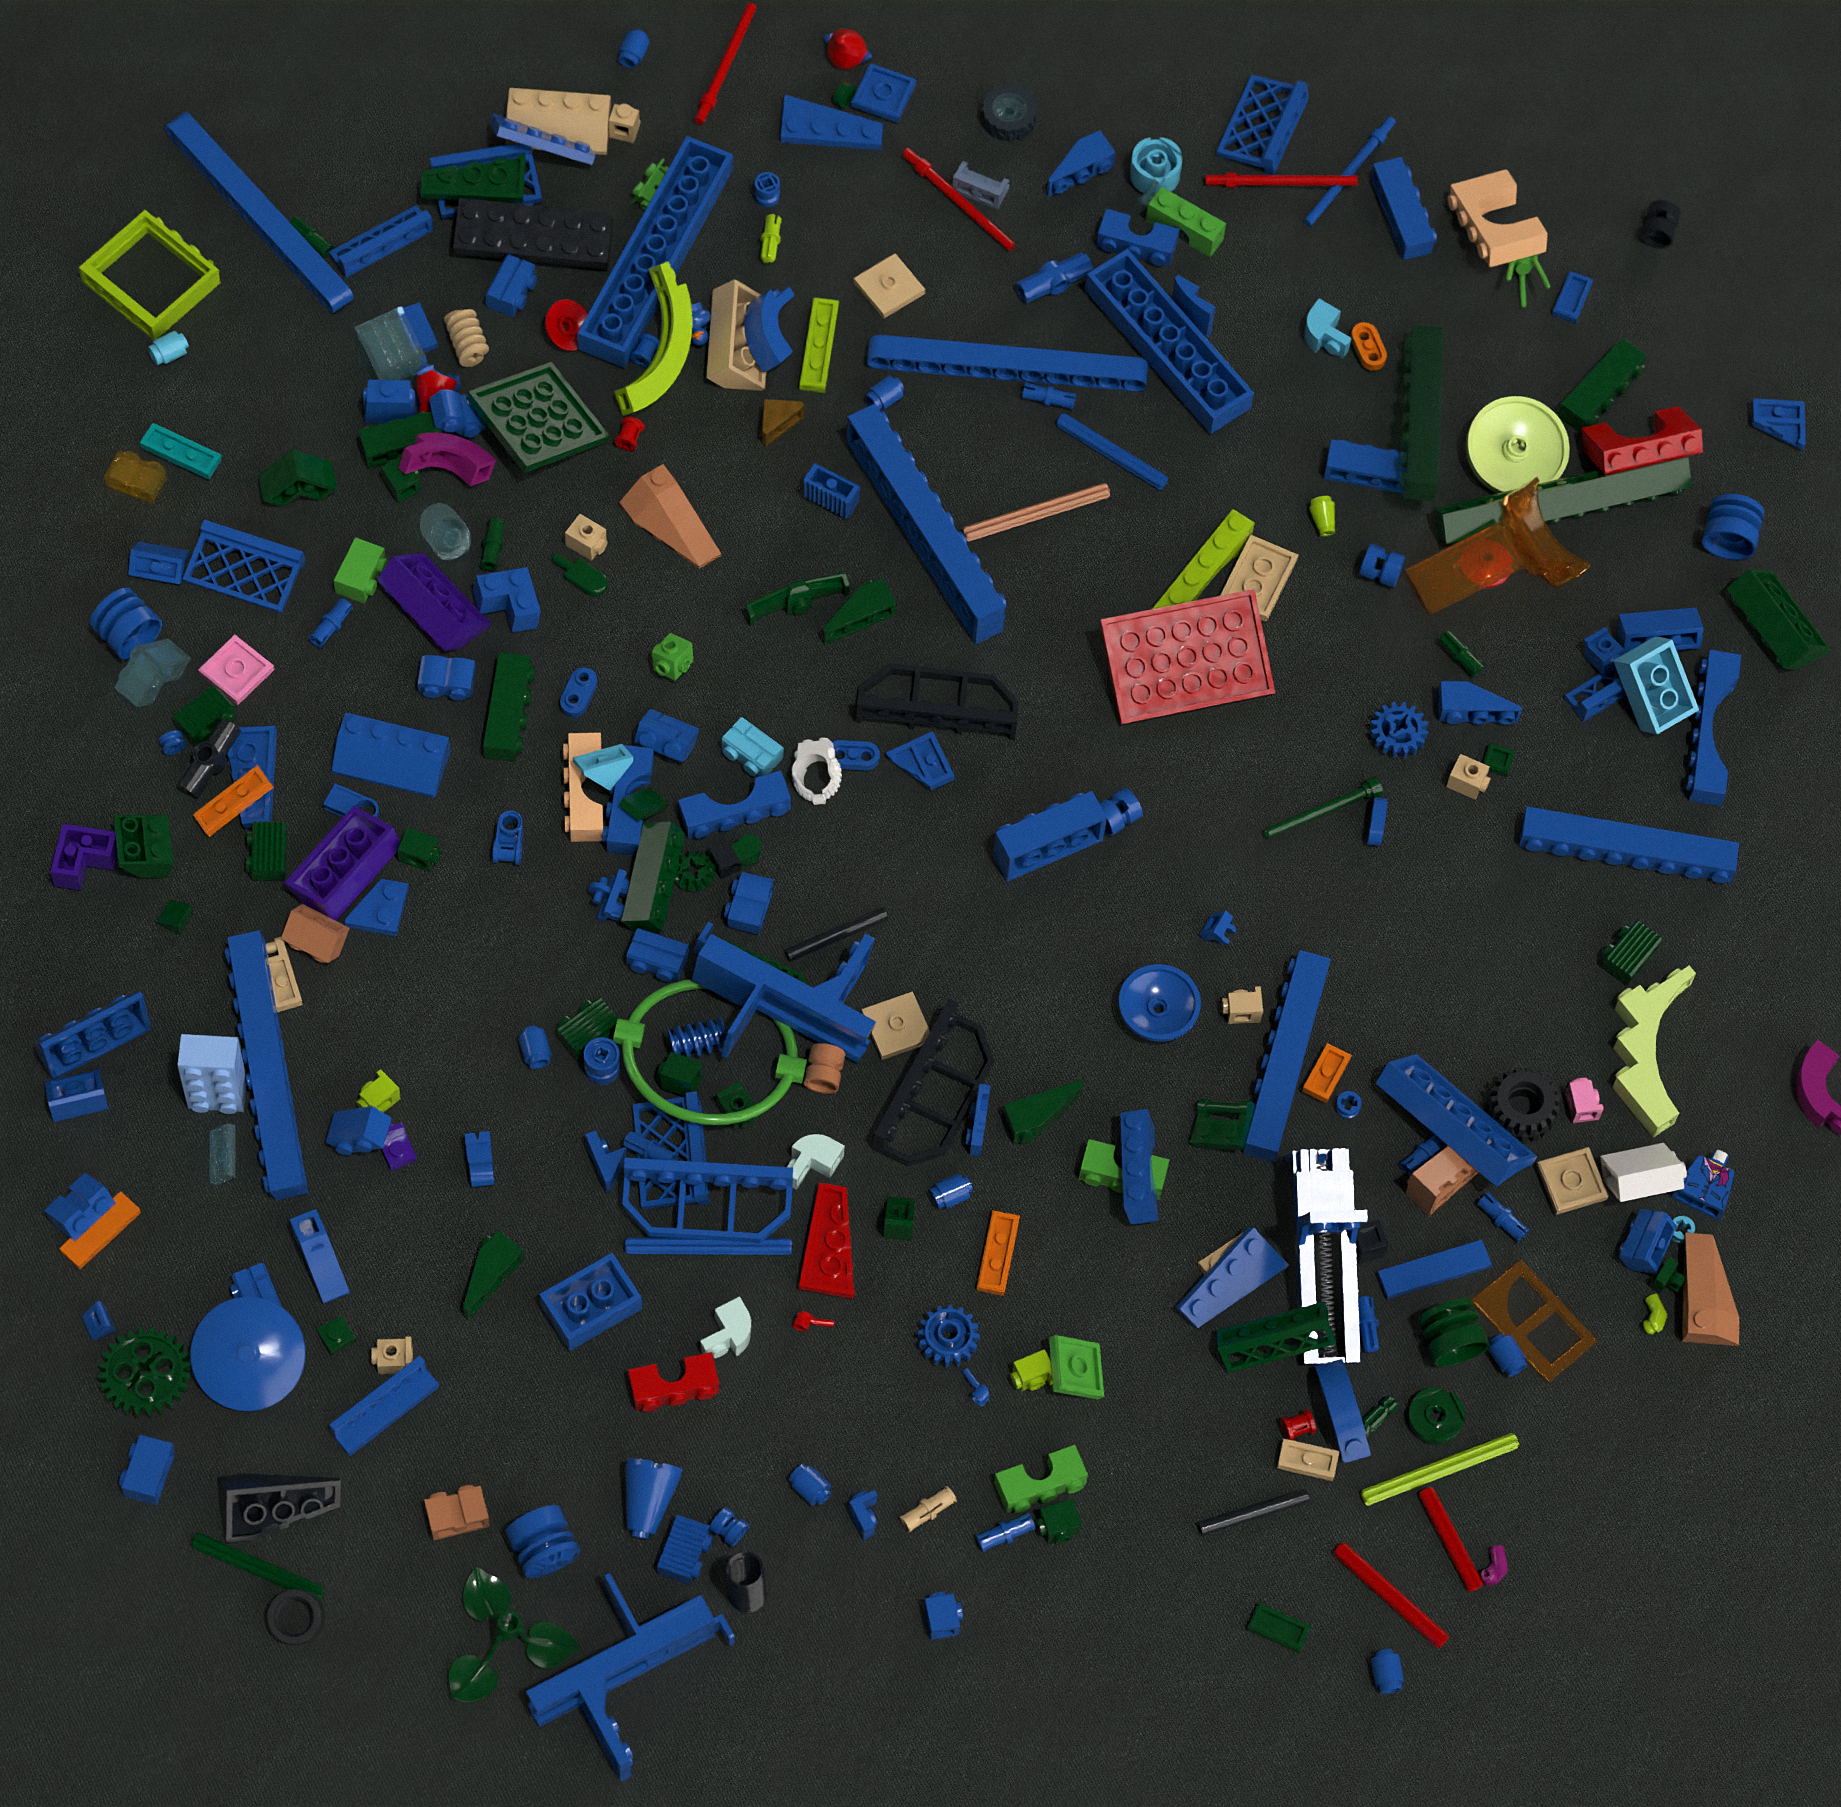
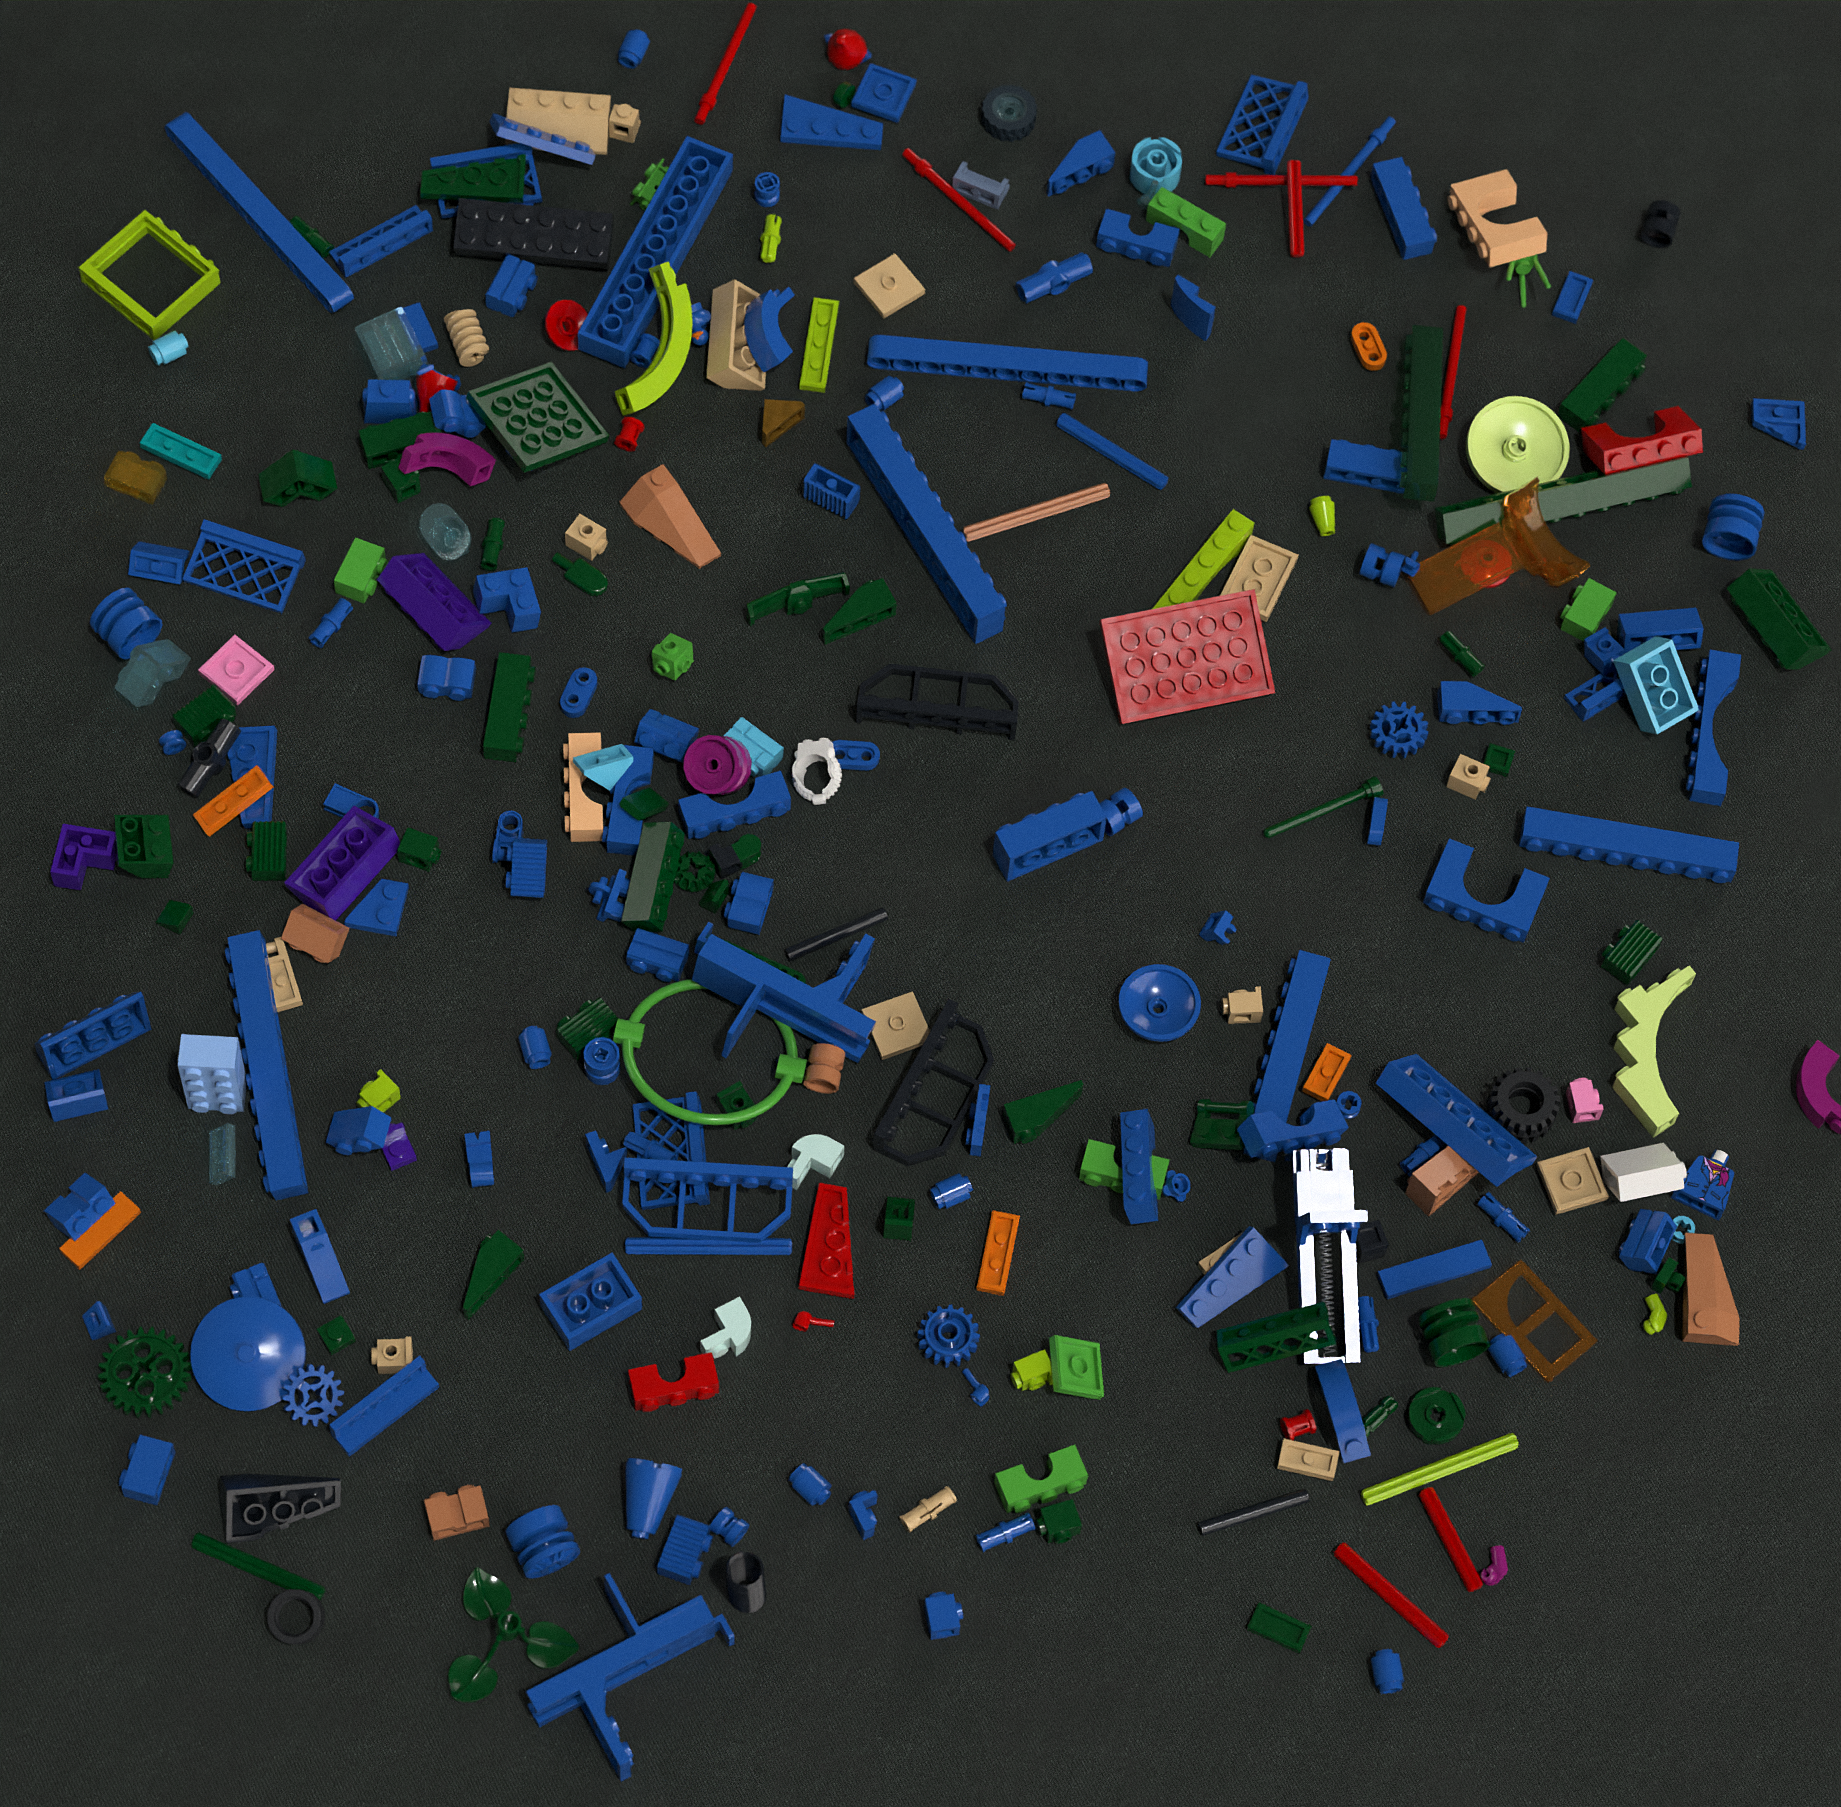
(303, 1405): none -> blue gear
(390, 755): blue slope -> none
(528, 867): none -> blue brick
(680, 1074): dark green brick -> none
(697, 1038): blue piece -> none
(715, 896): none -> dark green slope
(732, 768): none -> magenta wheel
(923, 761): blue wing -> none
(1169, 341): blue brick -> none
(1182, 1183): none -> blue plate
(1268, 1134): none -> blue arch
(1295, 208): none -> red axle
(1321, 330): medium azure brick -> none
(1411, 566): none -> blue hand
(1446, 411): none -> red bar
(1509, 918): none -> blue arch
(1588, 609): none -> bright green brick

